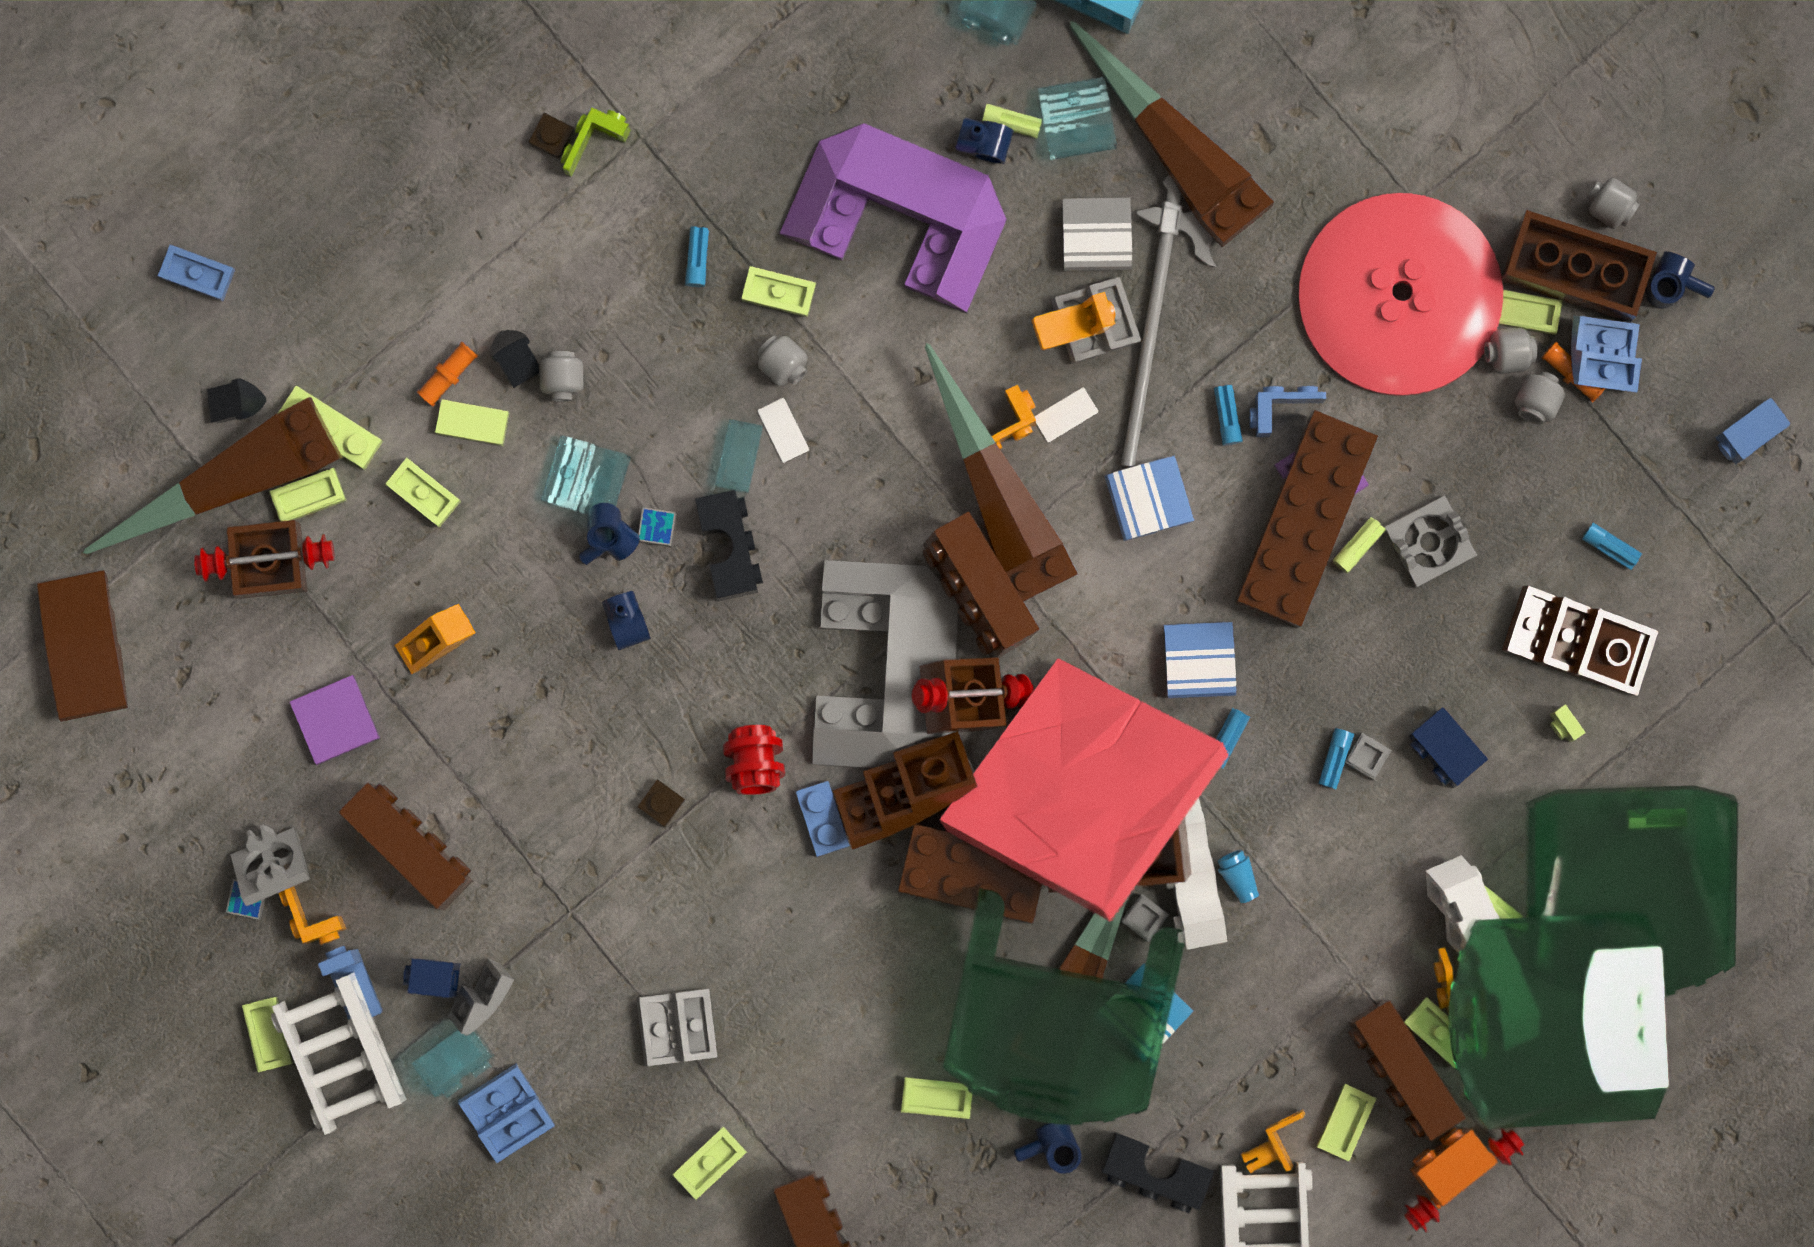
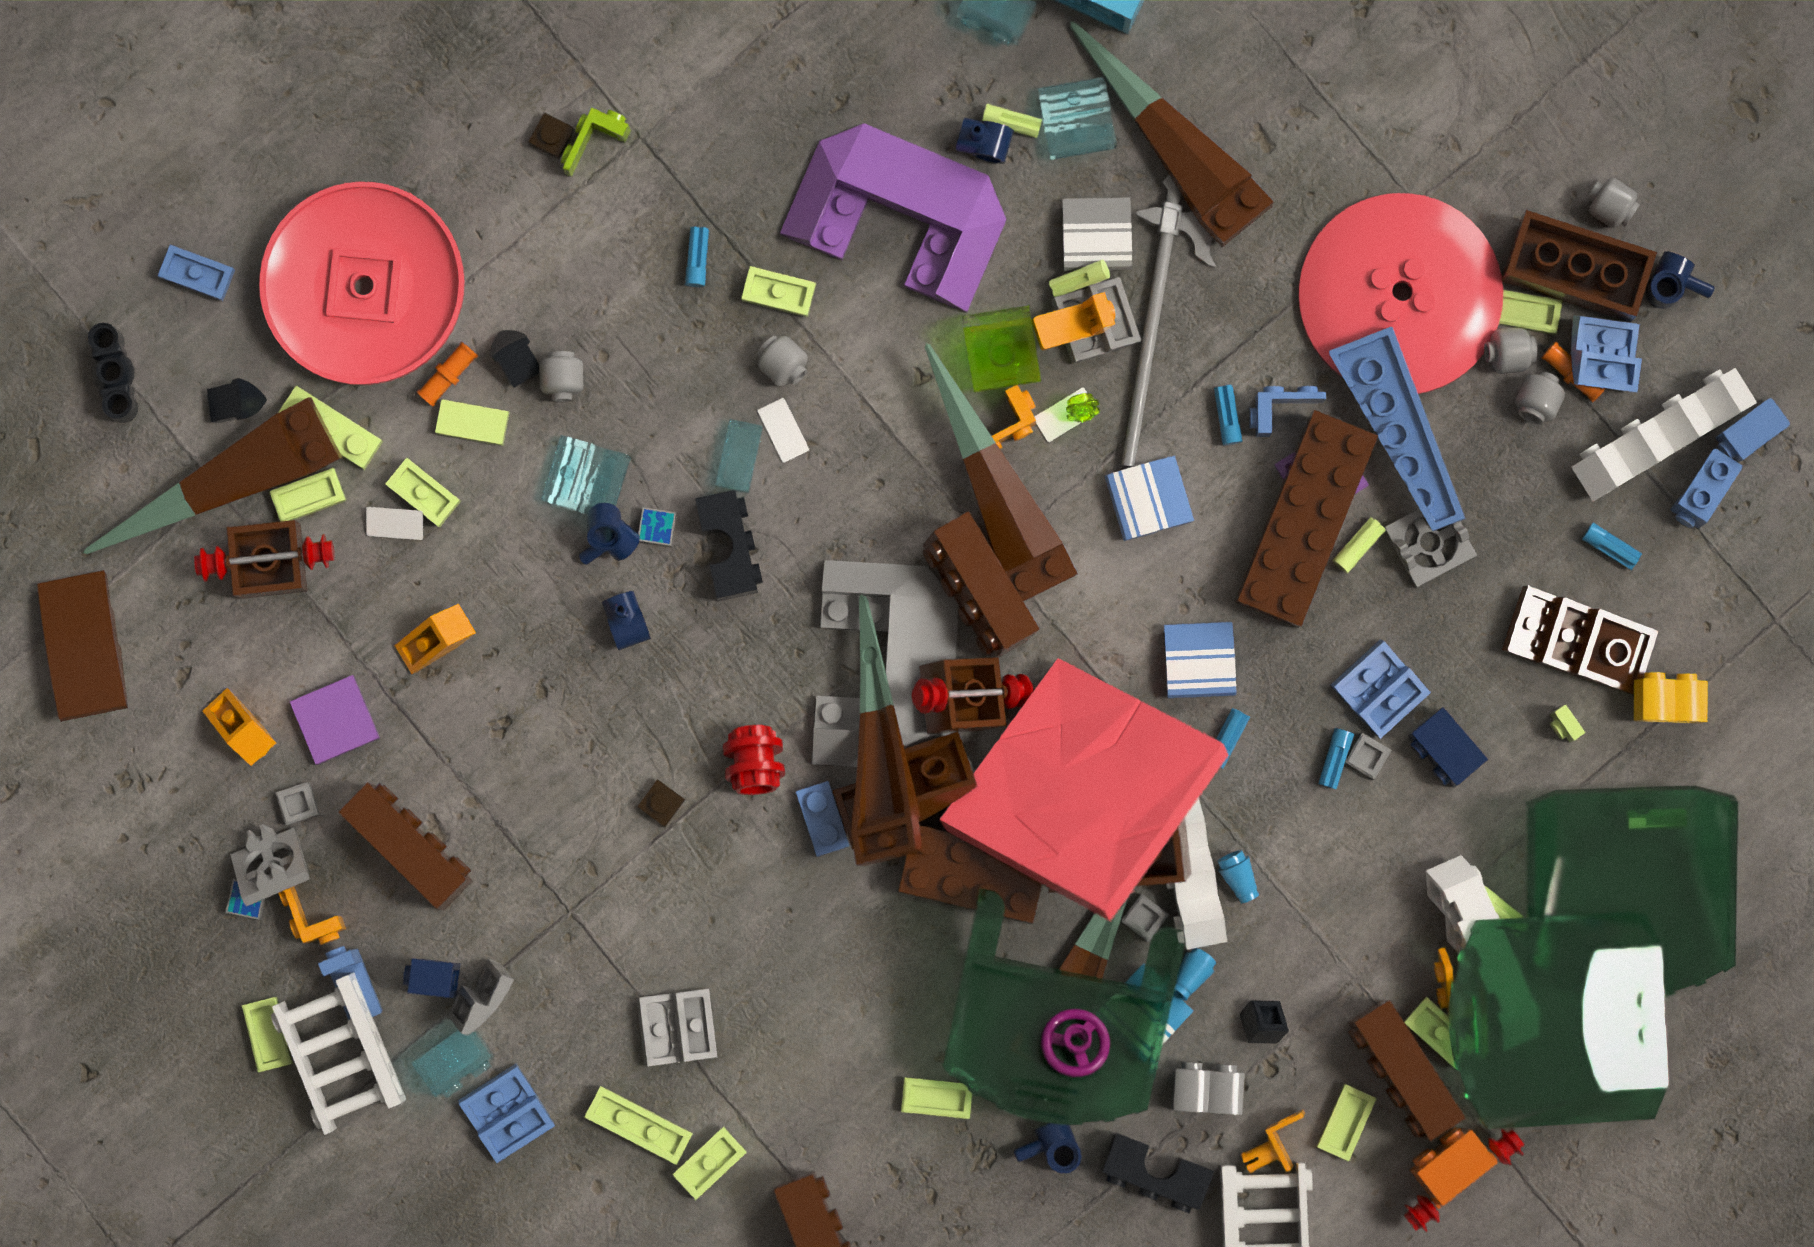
(107, 357): none -> black piece
(239, 727): none -> light orange slope
(297, 803): none -> light grey tile
(332, 244): none -> coral dish
(394, 523): none -> white sticker
(638, 1125): none -> yellowish green plate
(885, 799): none -> reddish brown plate
(1001, 348): none -> clear neon green slope
(1080, 278): none -> yellowish green piece
(1082, 407): none -> clear neon green plate
(1084, 1033): none -> magenta piece
(1193, 972): none -> dark azure cone
(1208, 1090): none -> light grey brick
(1264, 1022): none -> black slope
(1380, 688): none -> medium blue slope
(1388, 397): none -> medium blue wing
(1664, 434): none -> white brick
(1670, 699): none -> yellow brick
(1706, 490): none -> medium blue bracket

